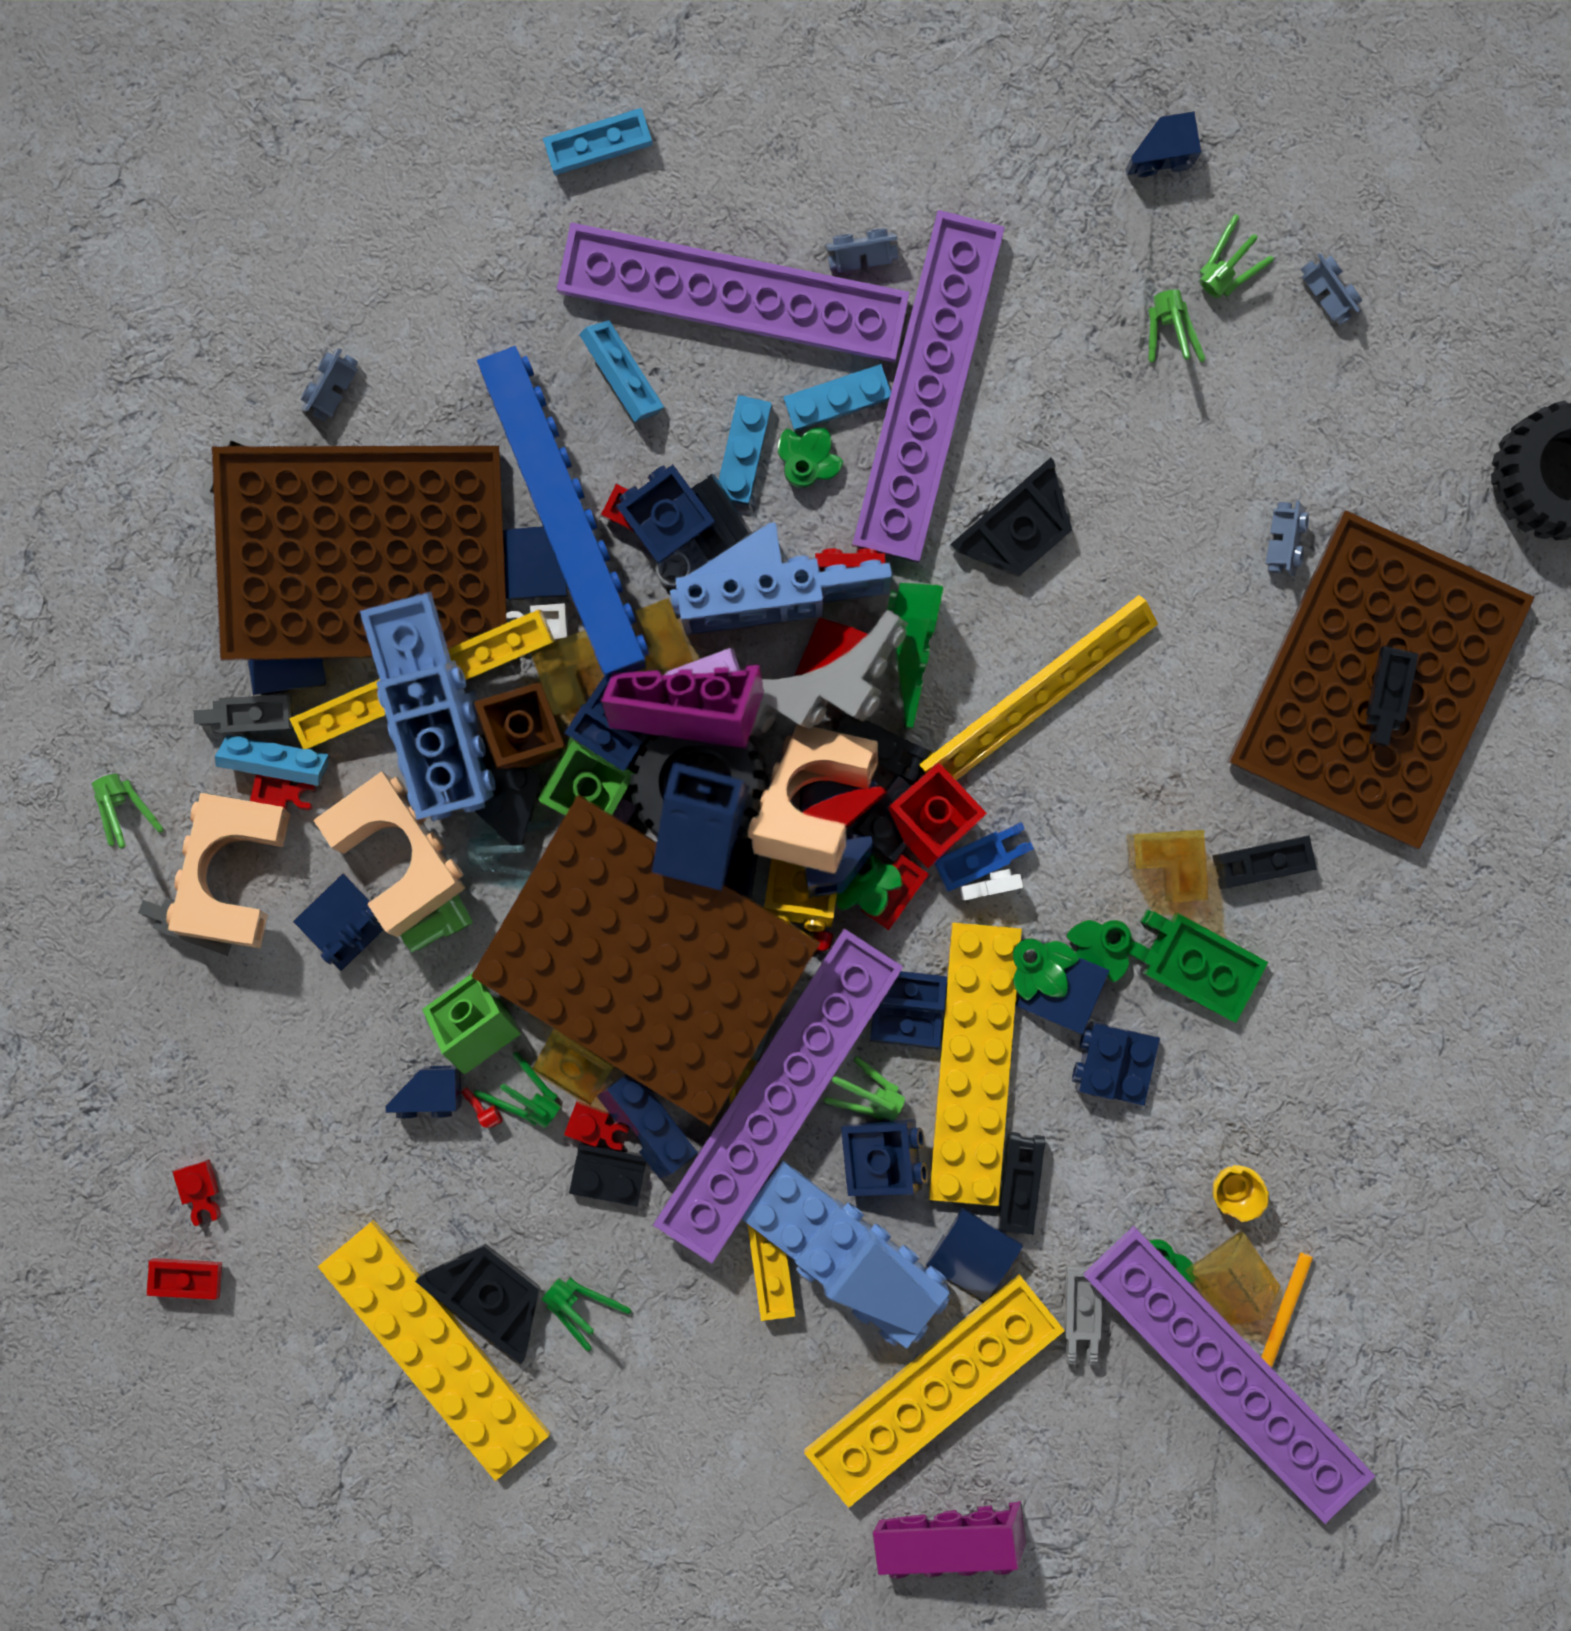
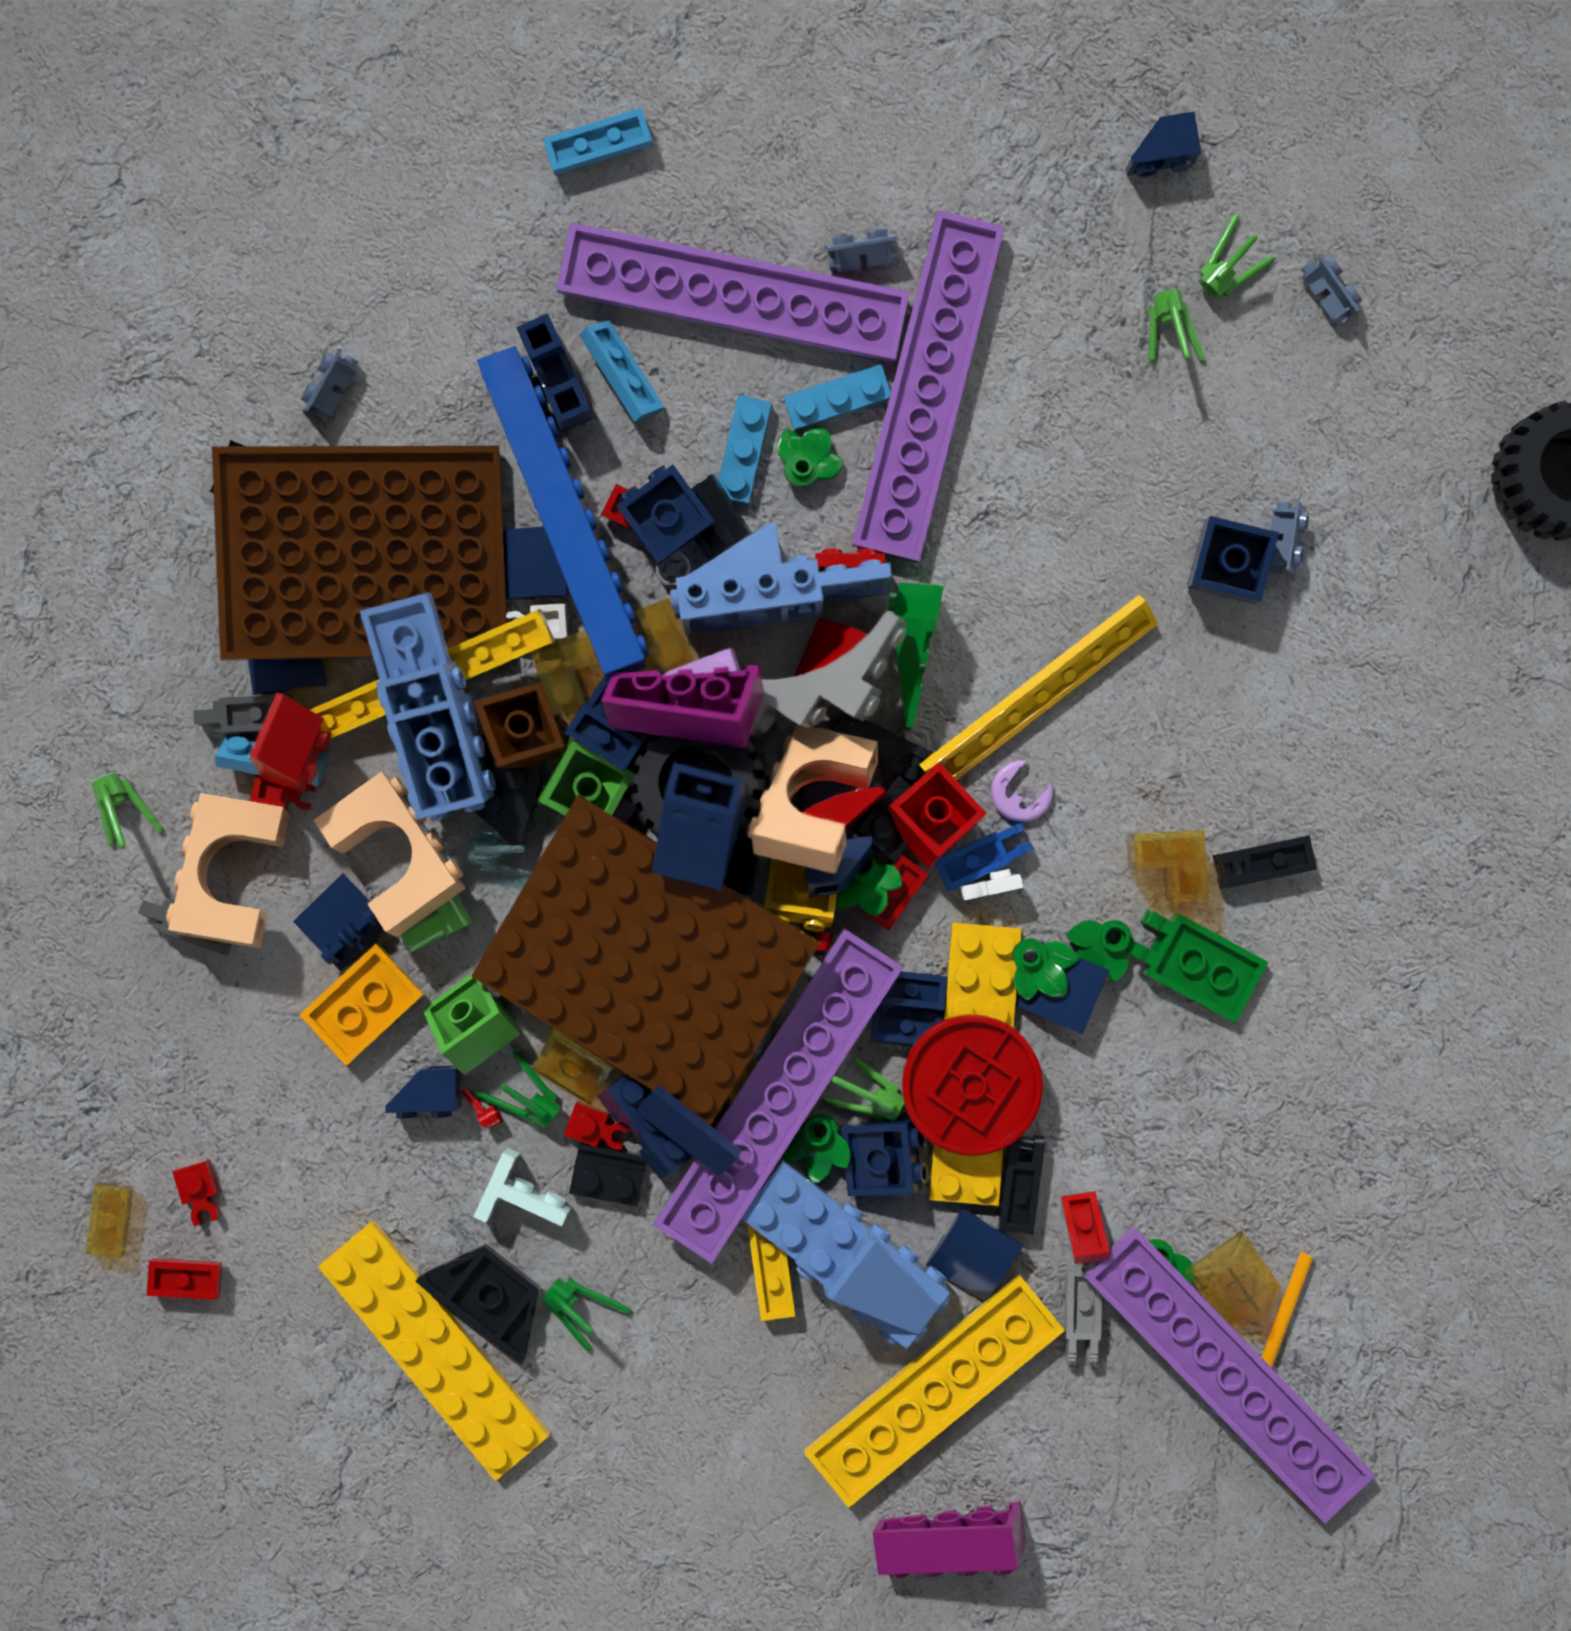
(109, 1220): none -> clear yellow plate
(290, 744): none -> red slope
(362, 1004): none -> light orange plate
(519, 1193): none -> light aqua bracket
(555, 372): none -> dark blue arch
(688, 1130): none -> dark blue tile
(817, 1151): none -> green plate
(972, 1084): none -> red plate
(1010, 806): none -> lavender head
(1020, 525): black wing -> none
(1085, 1227): none -> red plate
(1115, 1063): dark blue plate -> none
(1232, 560): none -> dark blue brick
(1240, 1193): yellow hair -> none
(1313, 705): reddish brown plate -> none
(1390, 693): black hinge -> none

